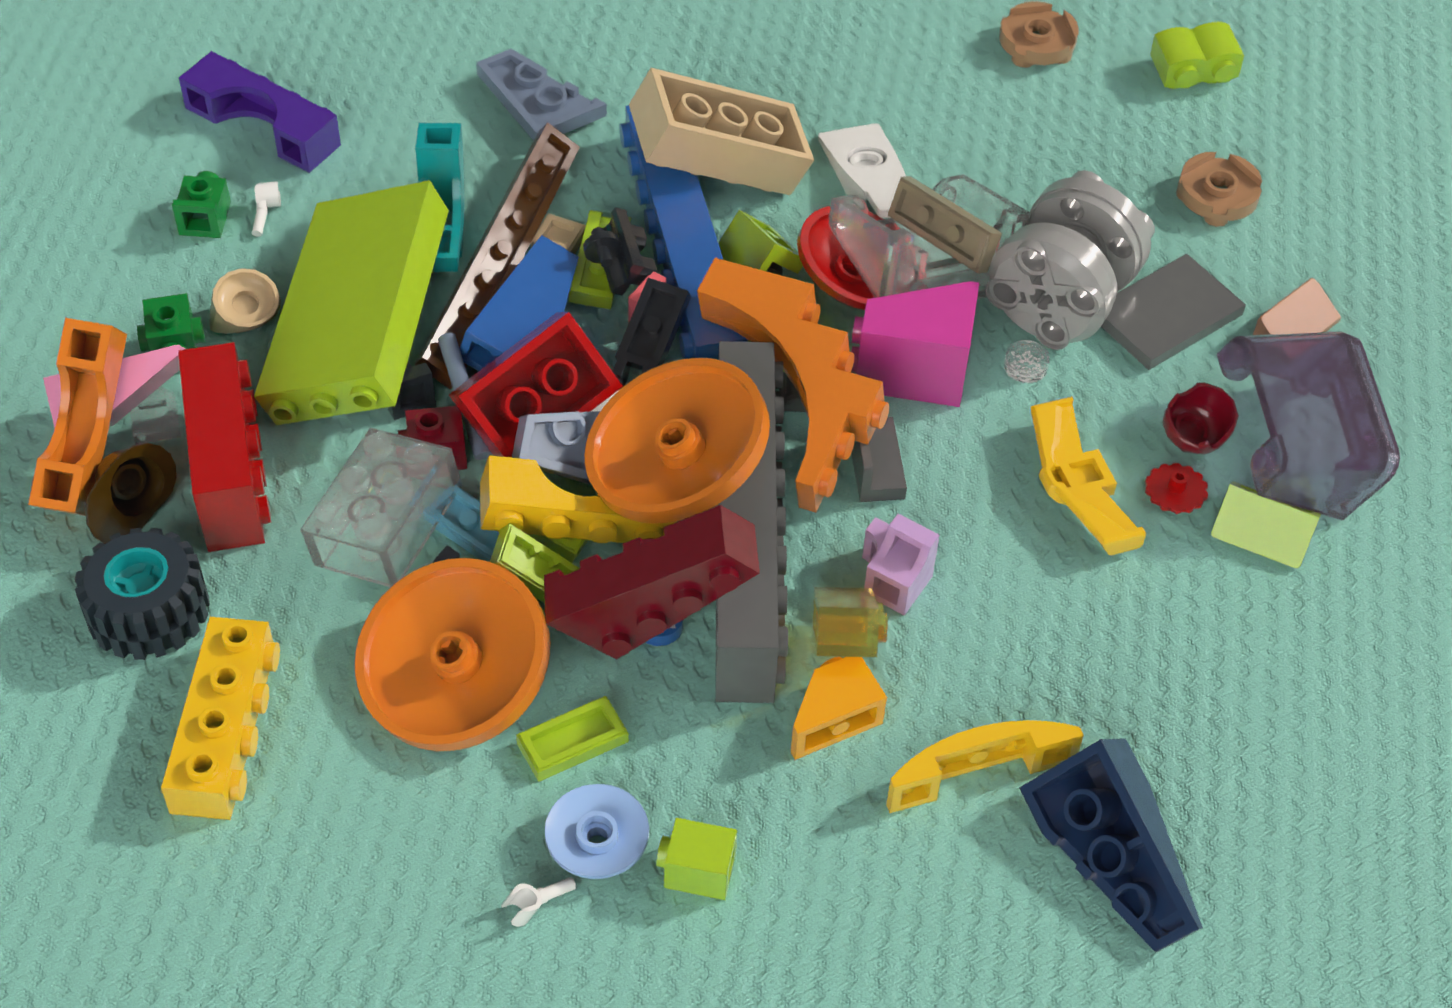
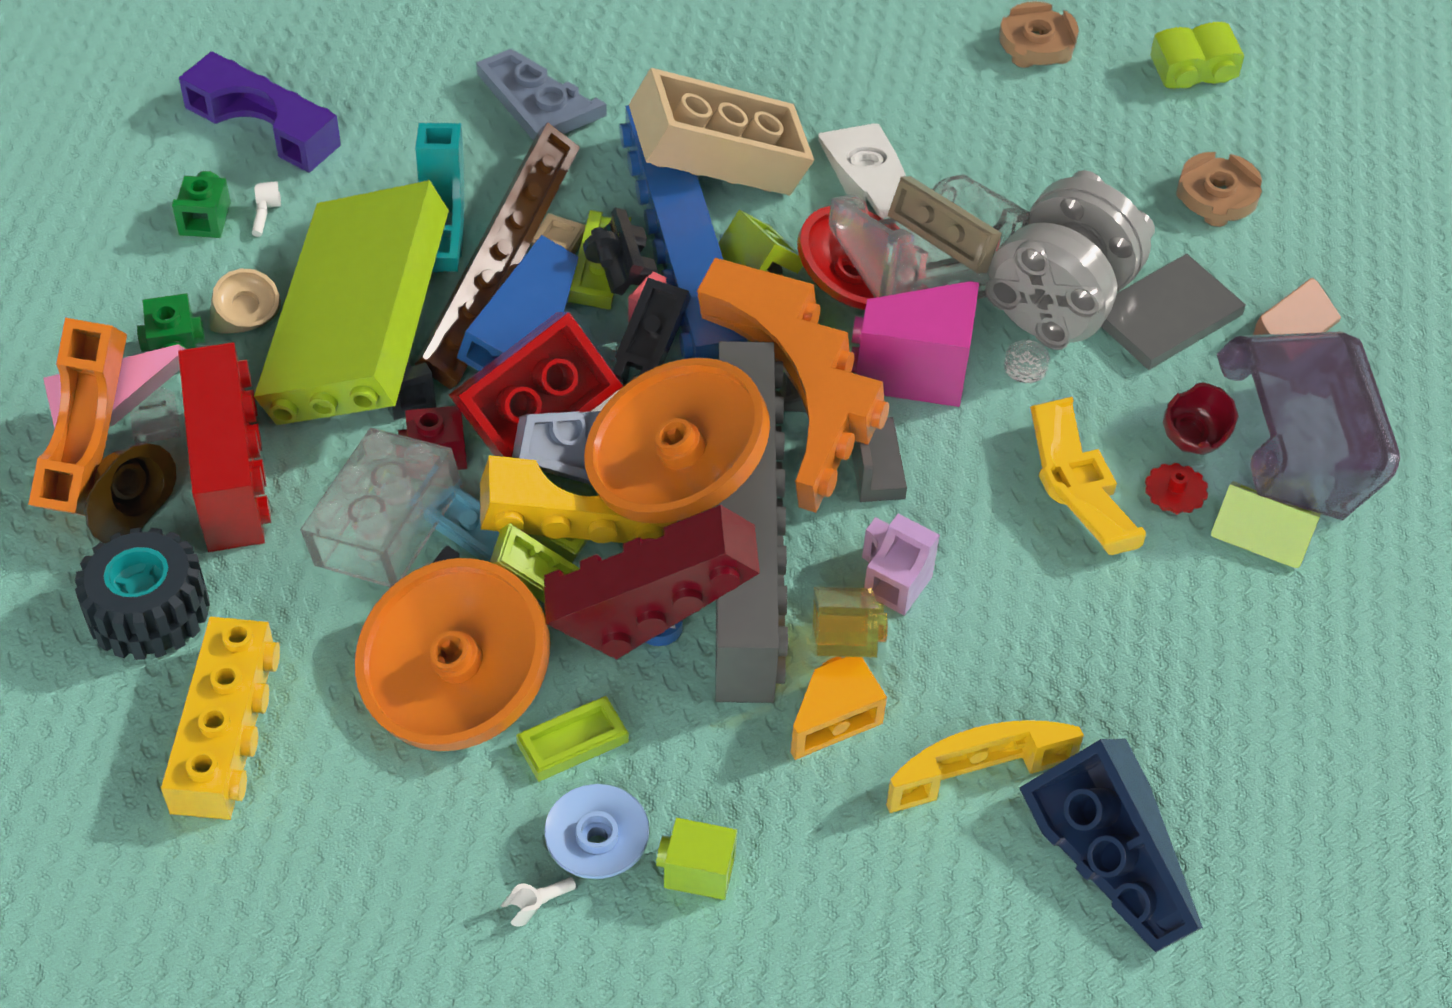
(458, 375): sand blue bar -> none

